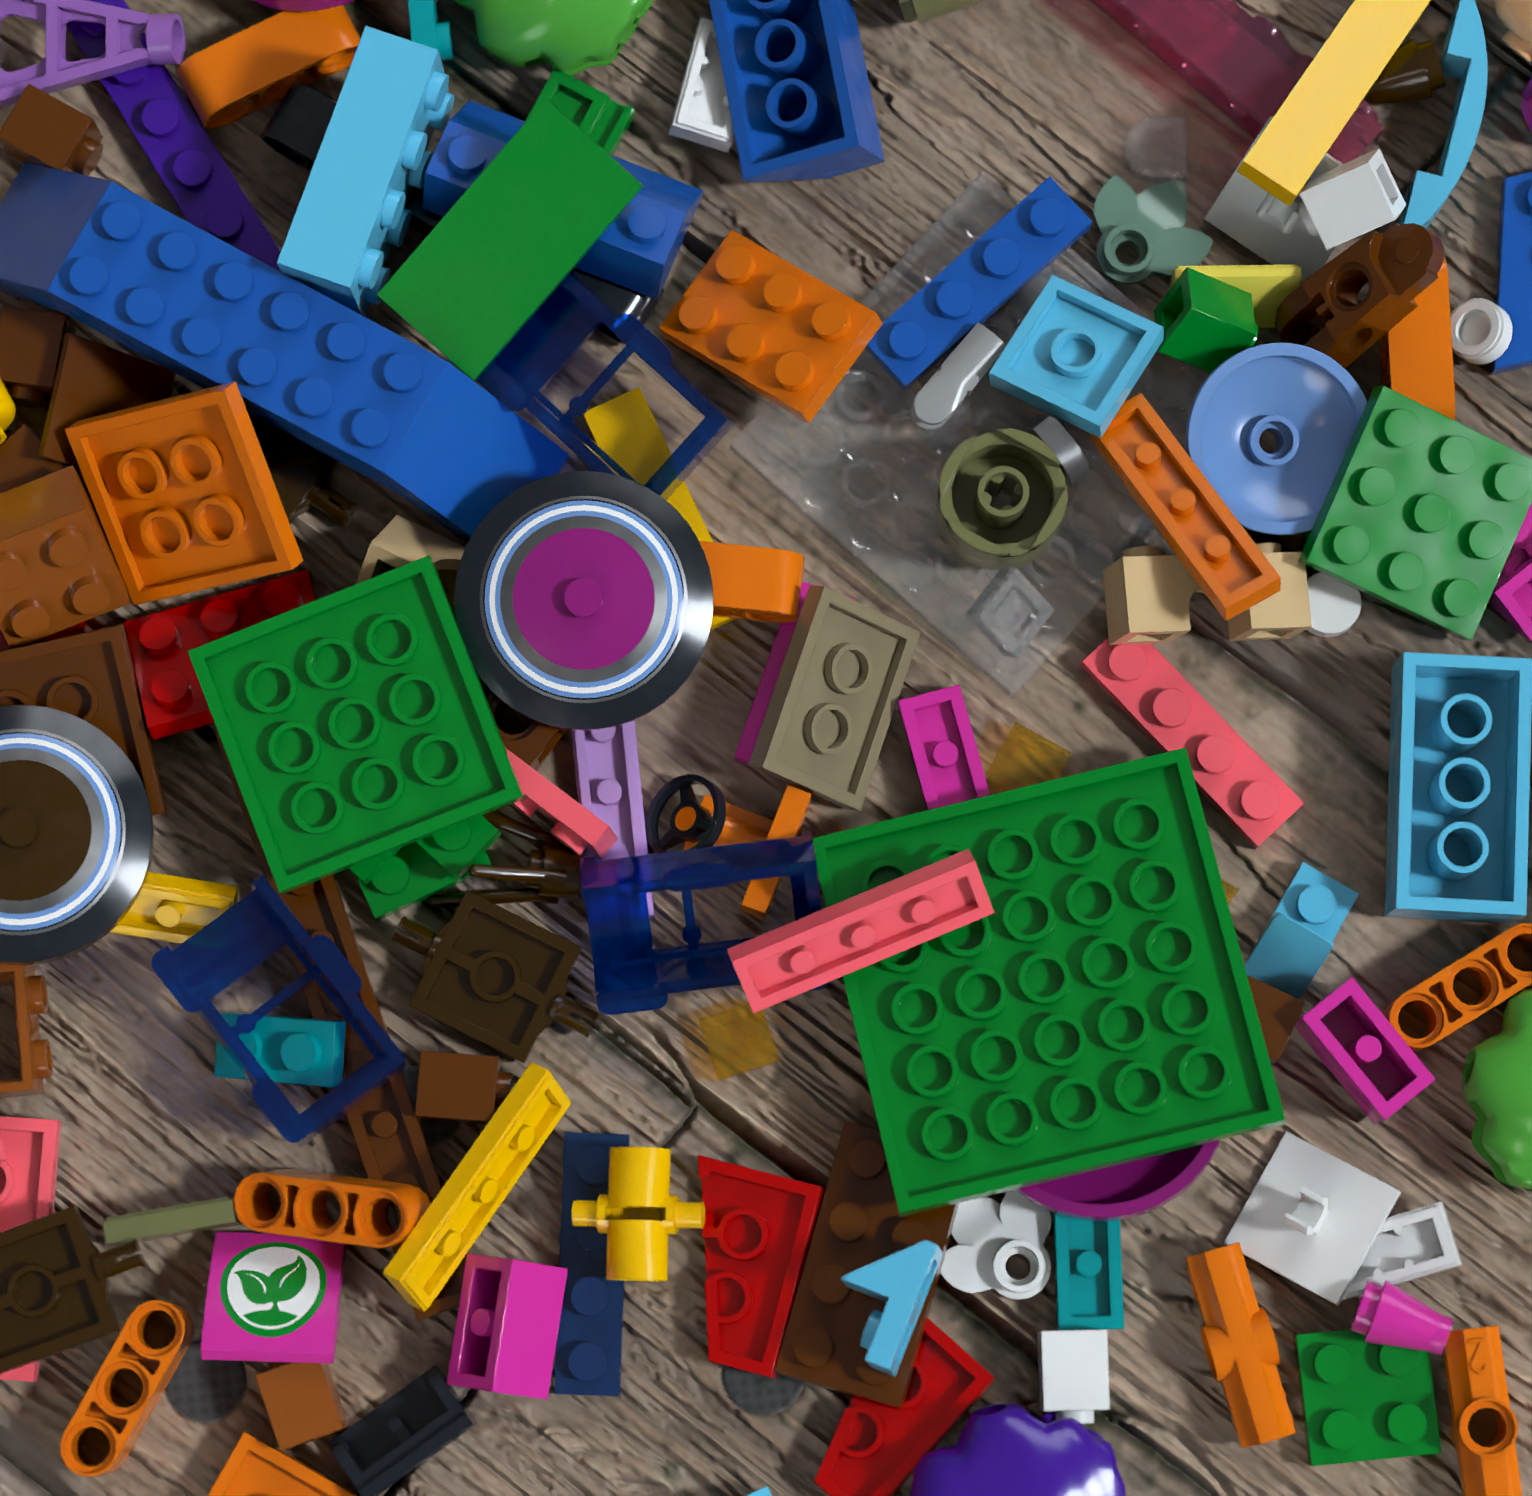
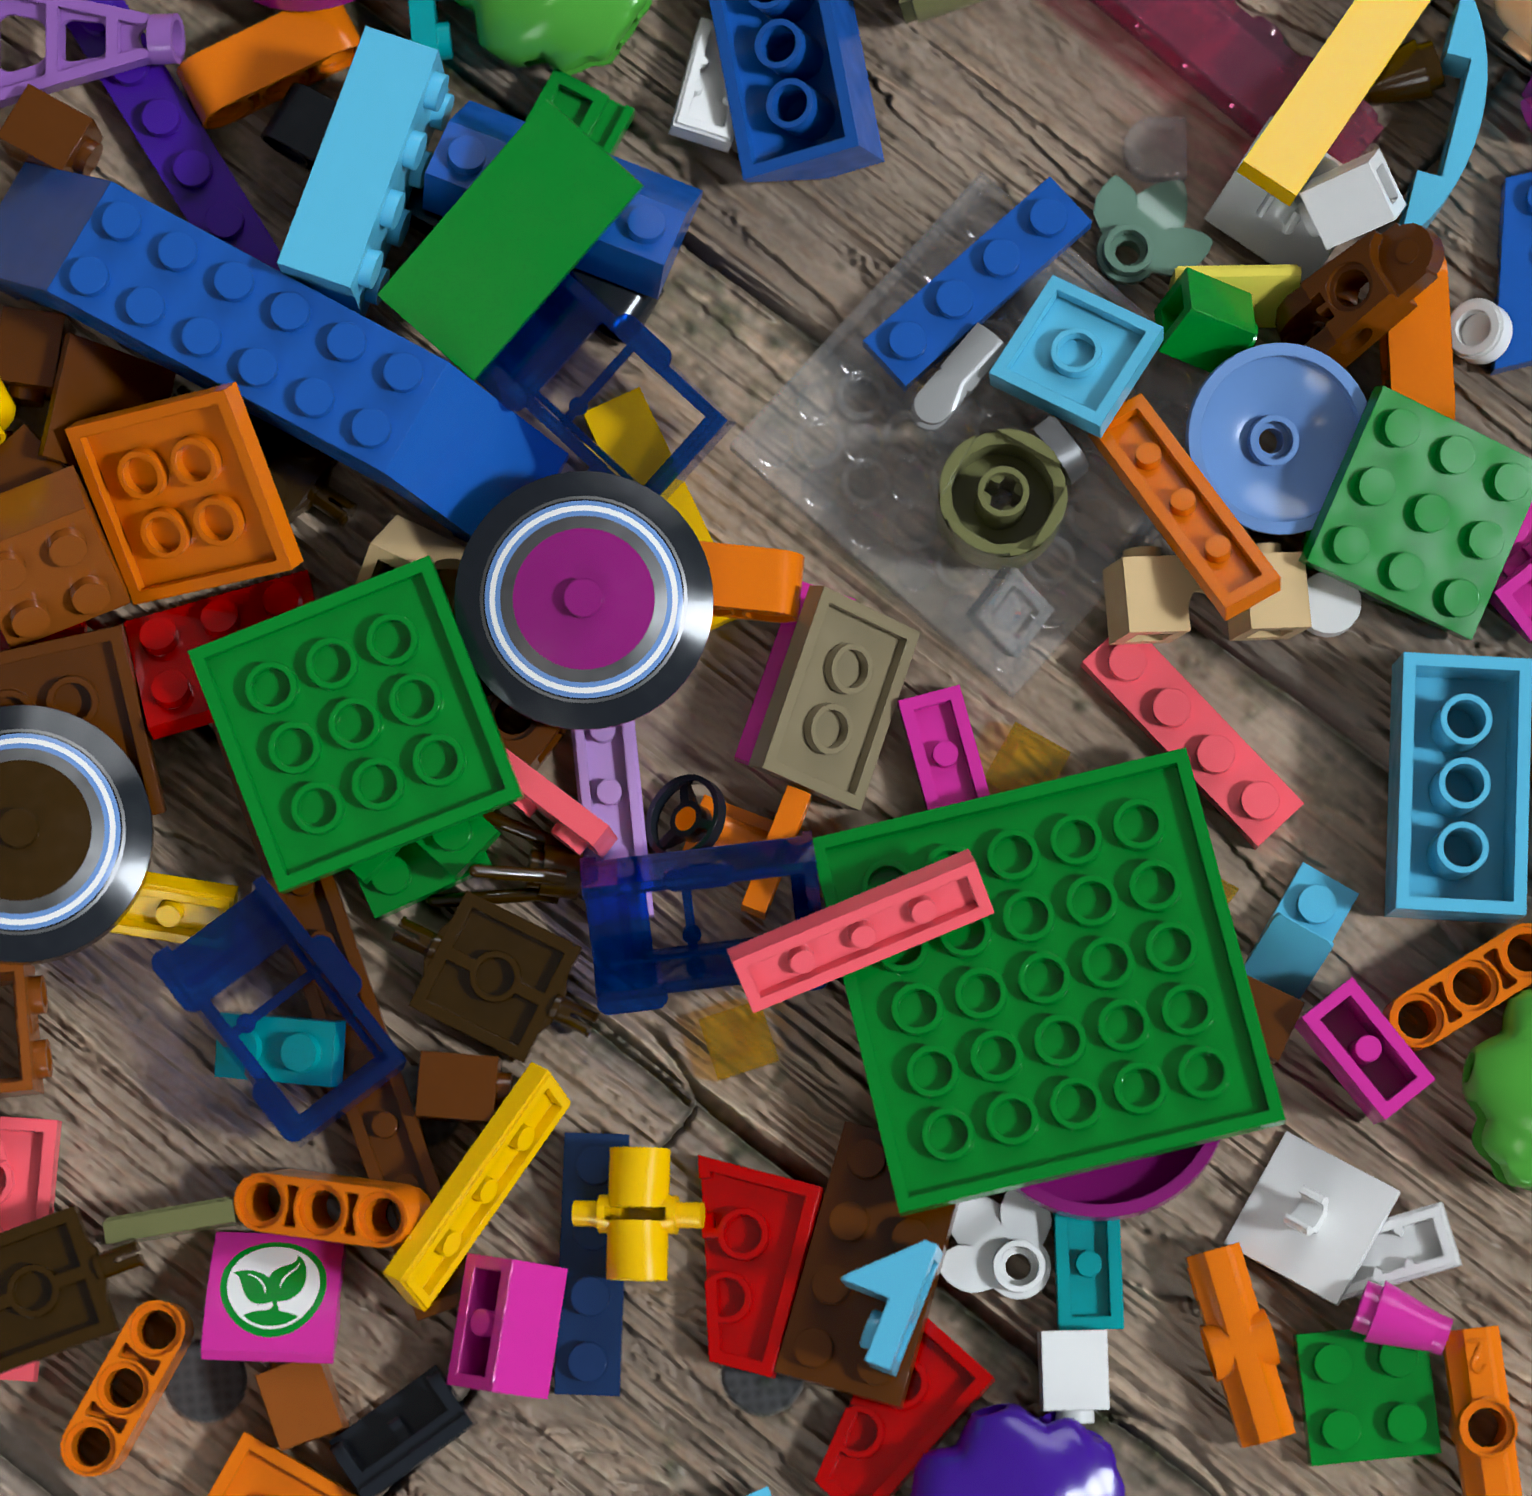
(770, 326): orange plate -> none

